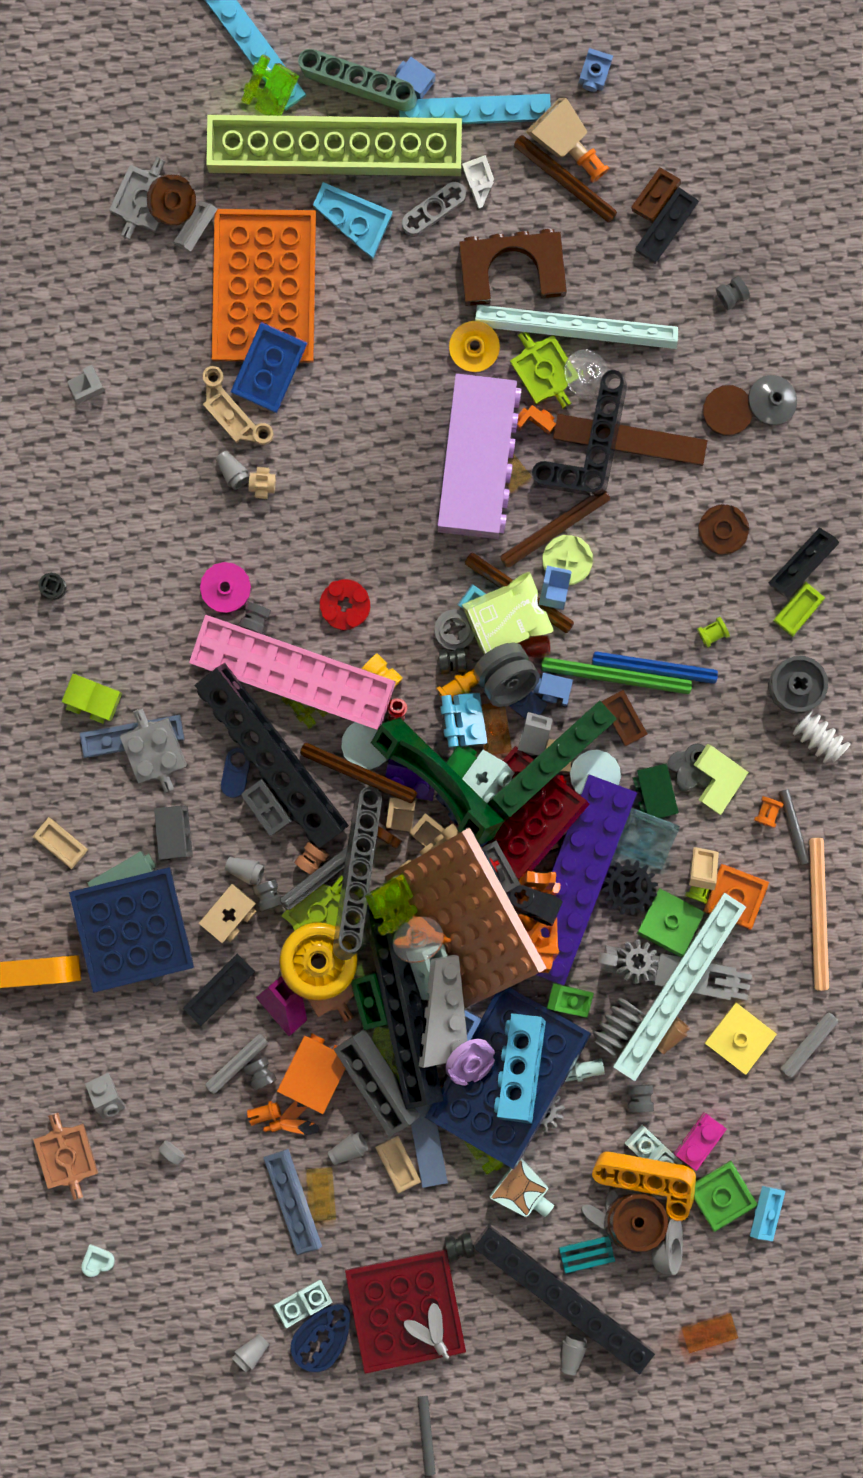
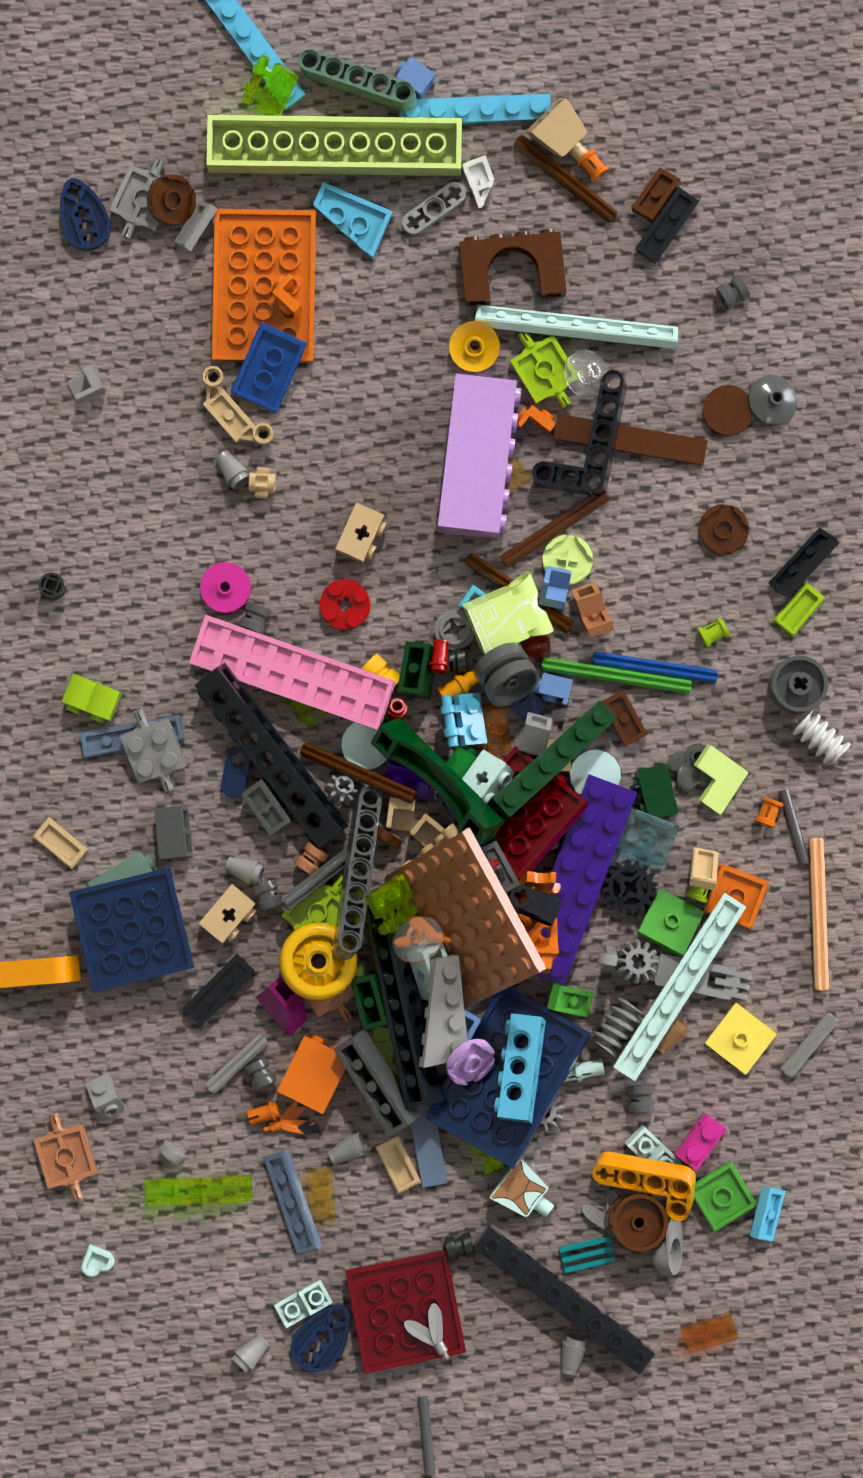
(71, 225): none -> dark blue piece
(198, 1190): none -> clear neon green slope
(287, 303): none -> orange bracket
(340, 790): none -> light grey gear
(361, 518): none -> tan brick
(415, 673): none -> dark green brick
(439, 656): none -> red pin
(592, 610): none -> nougat brick
(599, 60): medium blue brick -> none

